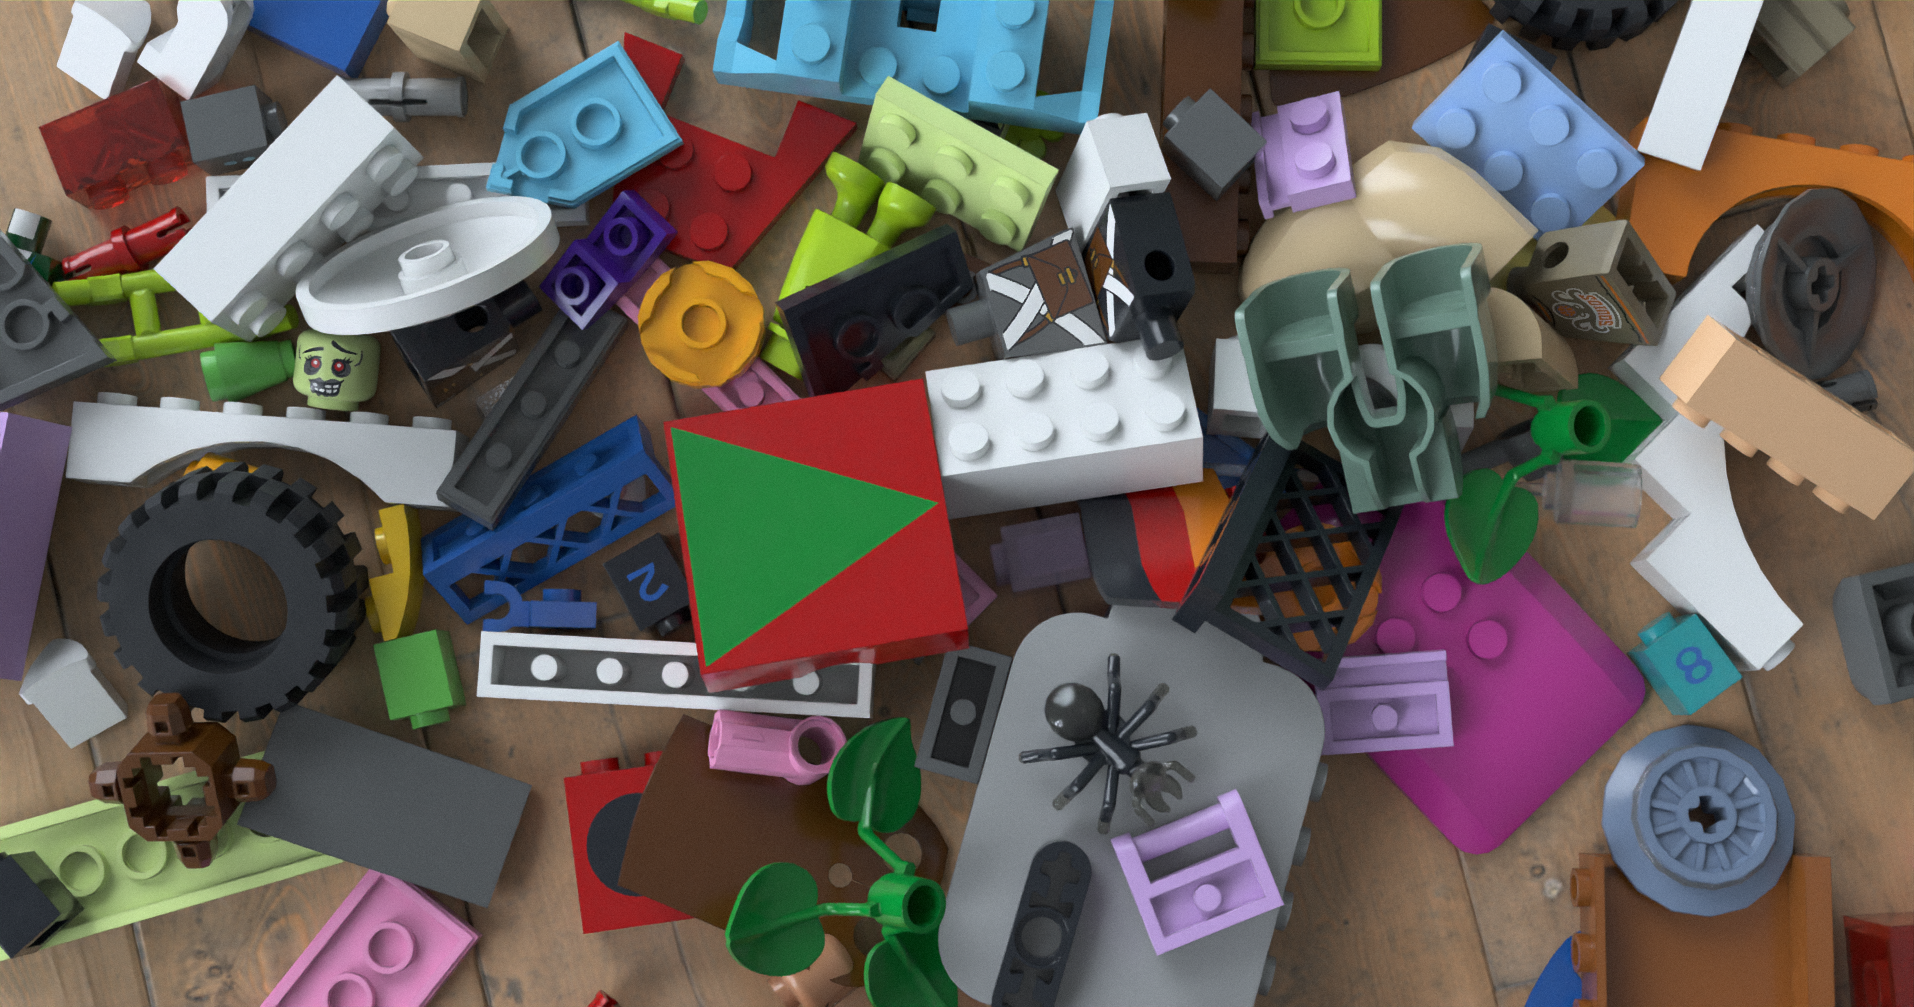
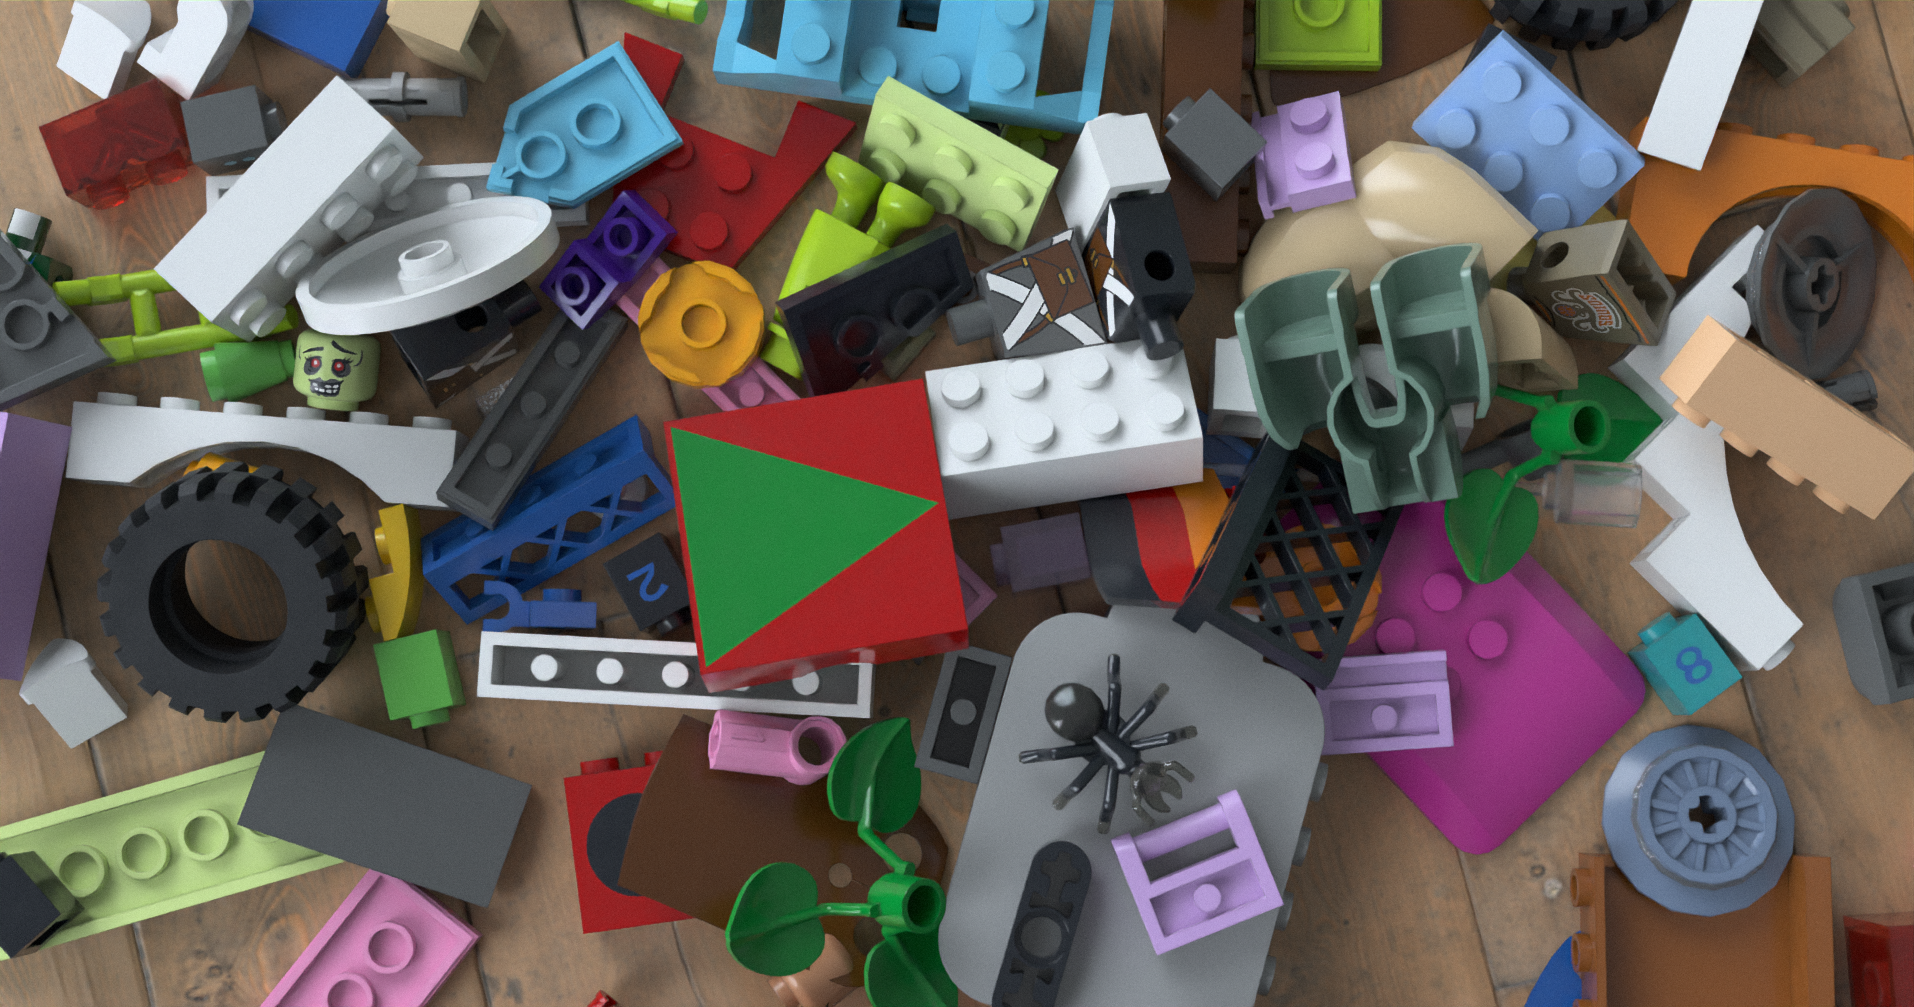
(130, 248): red pin -> none
(162, 816): reddish brown piece -> none

